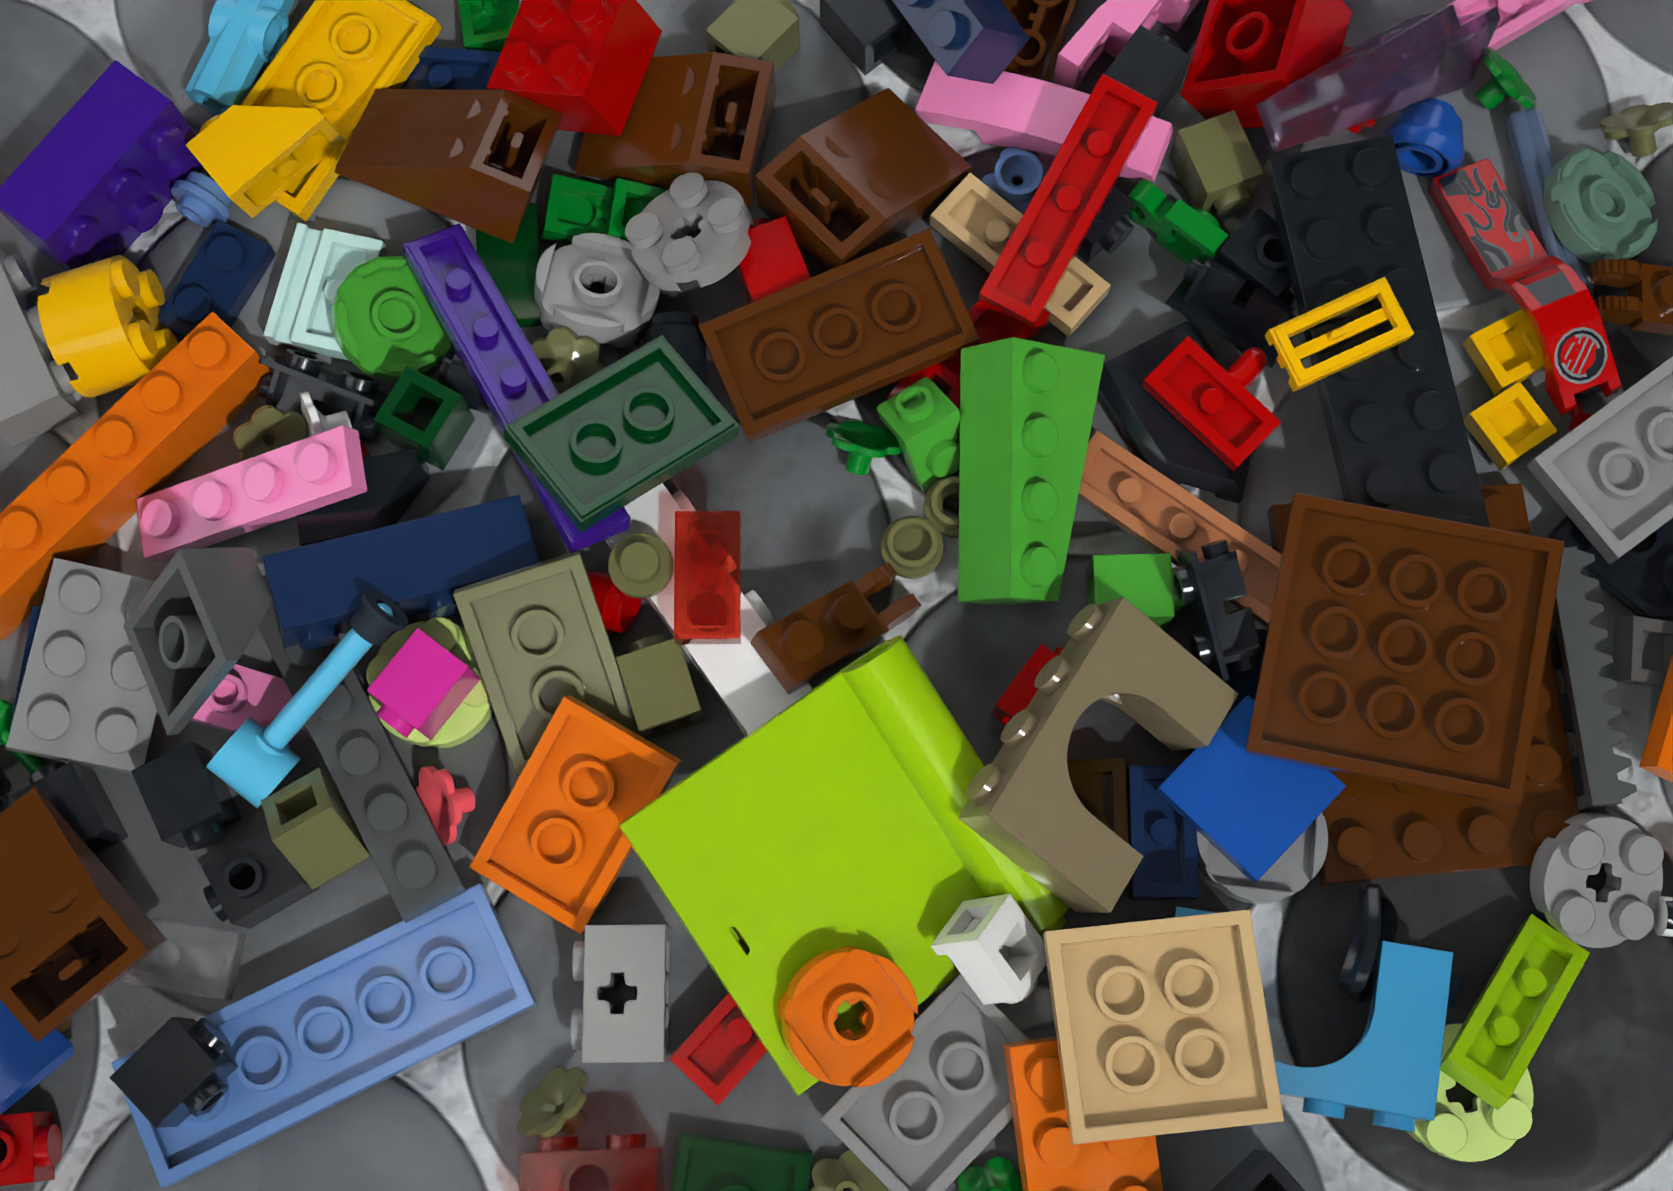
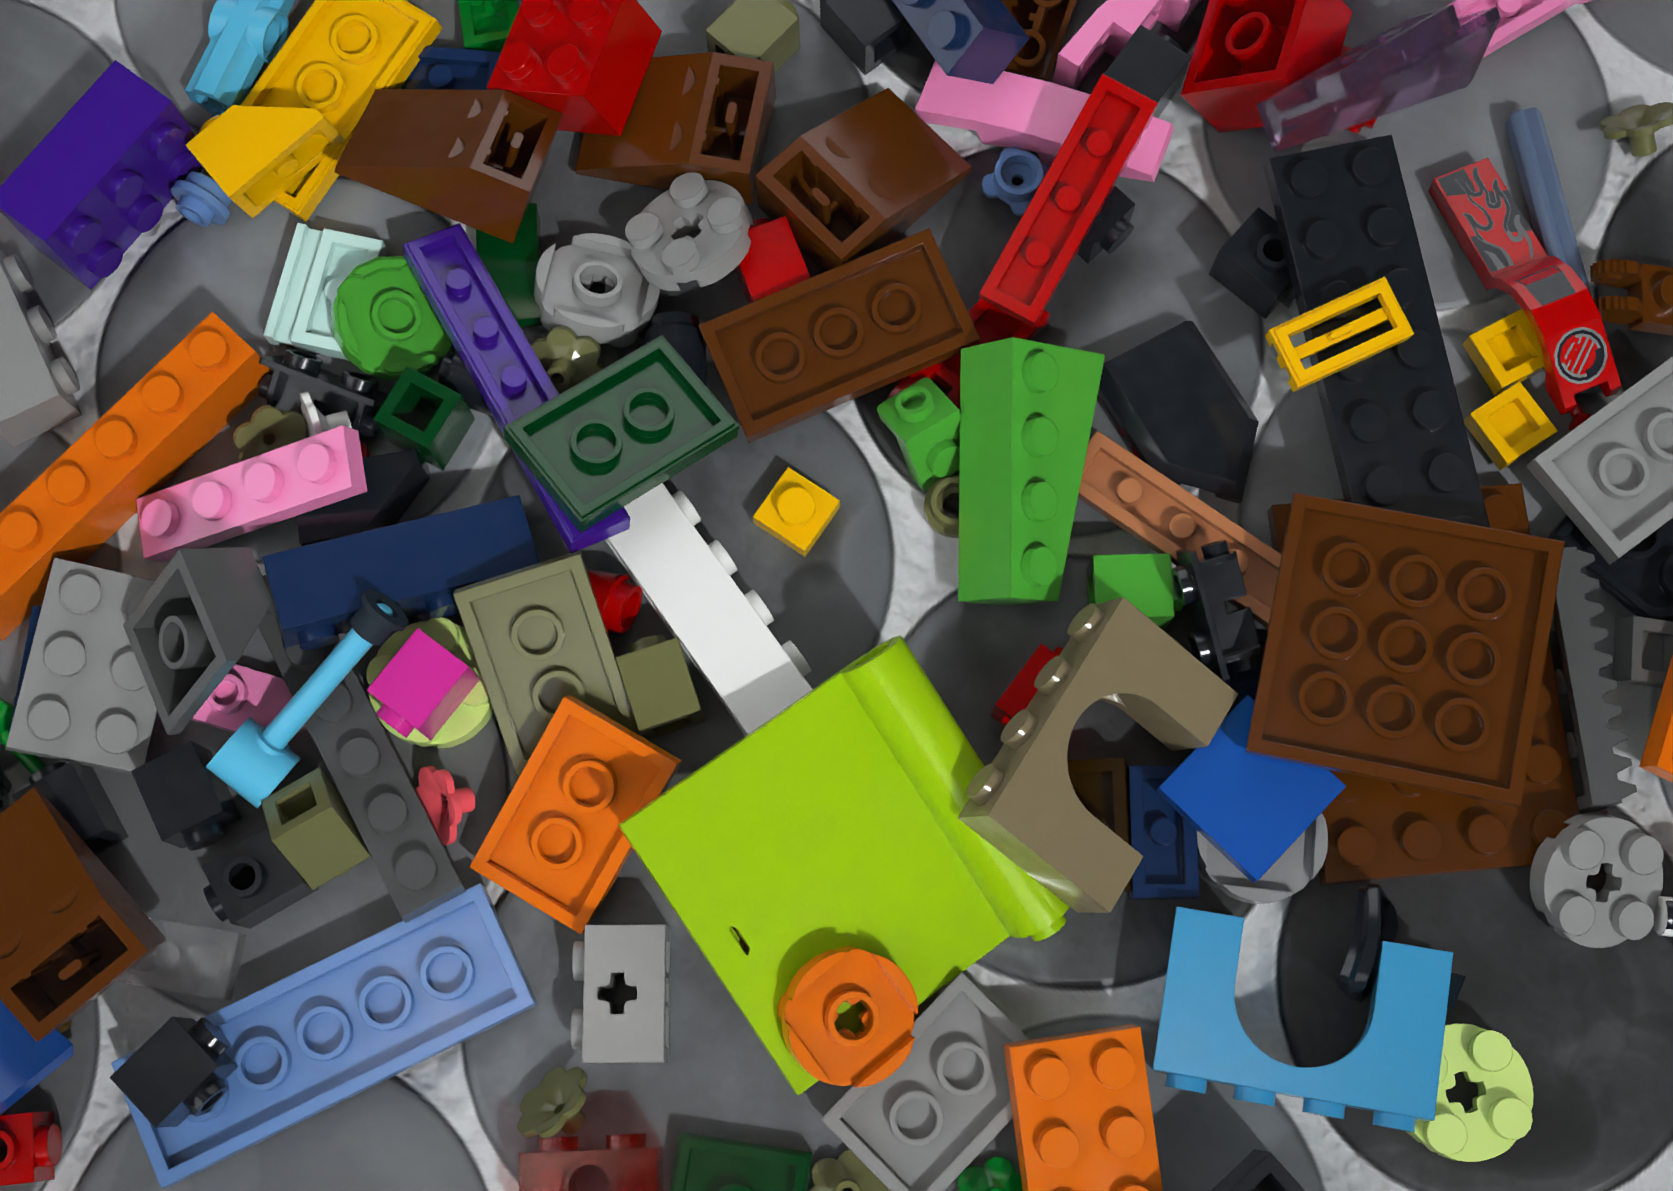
(105, 324): yellow brick -> none
(217, 280): dark blue plate -> none
(589, 207): green slope -> none
(641, 565): olive plate -> none
(707, 577): clear red plate -> none
(720, 1051): red plate -> none
(796, 511): none -> yellow plate
(830, 629): reddish brown hinge -> none
(862, 443): green plant -> none
(912, 546): olive plate -> none
(981, 227): tan plate -> none
(993, 948): white brick -> none
(1161, 1027): tan plate -> none
(1179, 227): green plate -> none
(1211, 301): black hinge -> none
(1214, 400): red plate -> none
(1216, 165): olive brick -> none
(1428, 138): blue cone -> none
(1504, 83): green plant -> none
(1514, 1012): lime plate -> none
(1599, 205): sand green tile -> none

